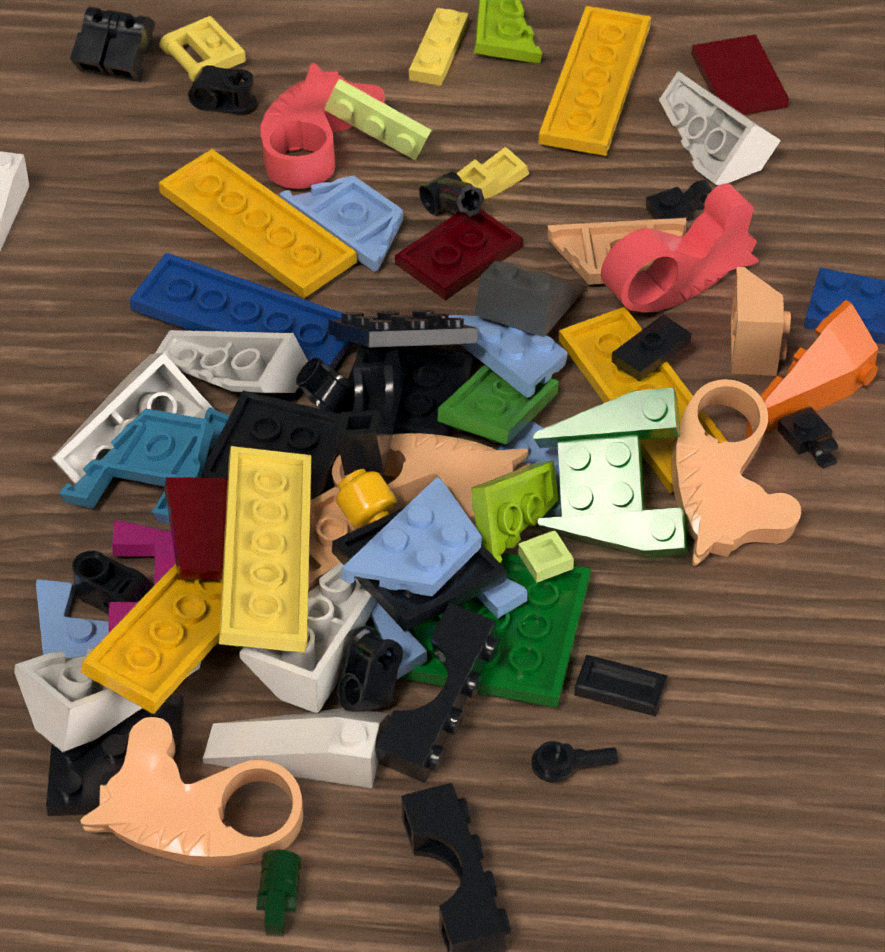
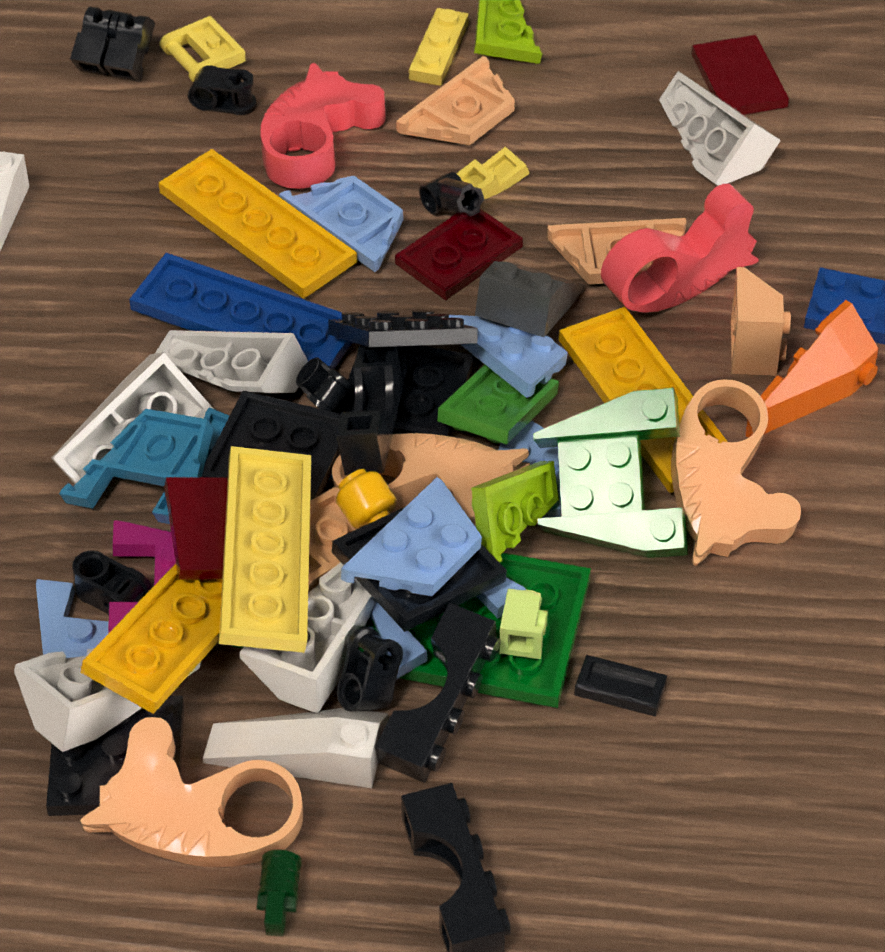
(377, 119): yellowish green plate -> none
(461, 108): none -> light nougat wing
(522, 624): none -> yellowish green brick
(545, 556): yellowish green plate -> none
(556, 760): black plate -> none
(595, 81): yellow plate -> none
(651, 347): black plate -> none
(676, 204): black plate -> none
(810, 433): black plate -> none

